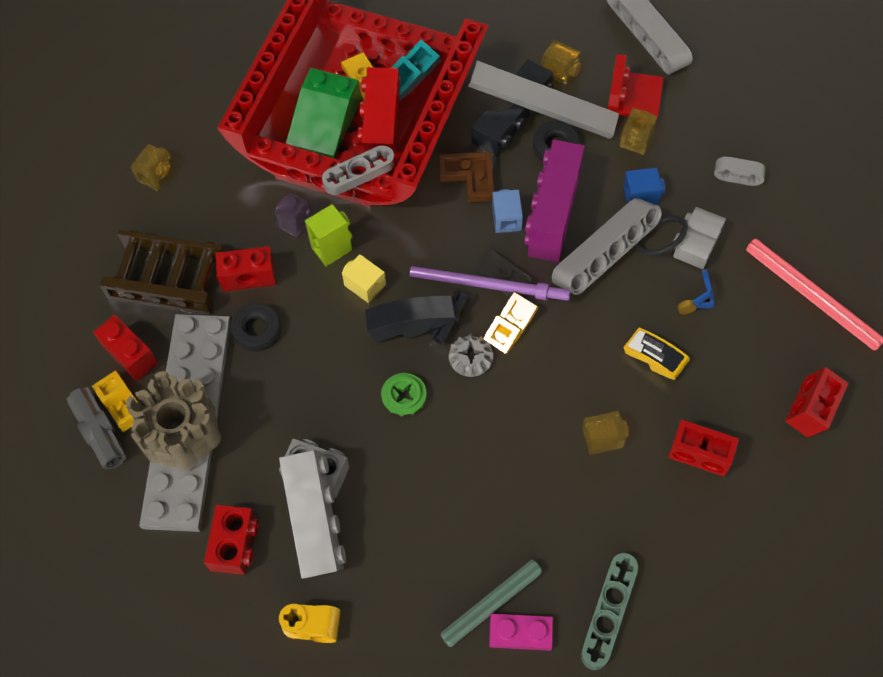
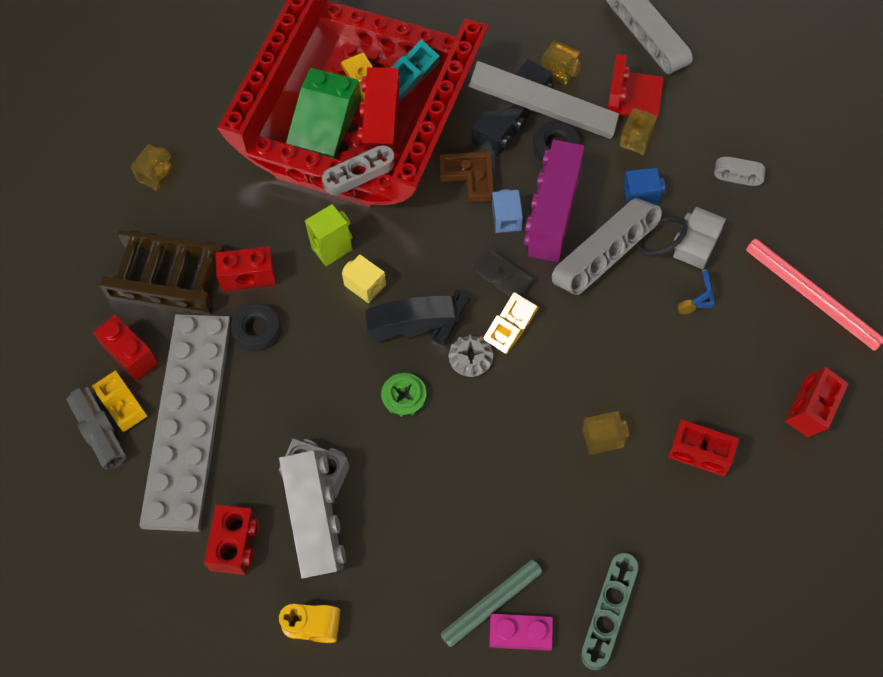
(165, 404): dark tan piece -> none
(288, 211): clear purple brick -> none
(540, 291): medium lavender bar -> none
(657, 352): slope -> none

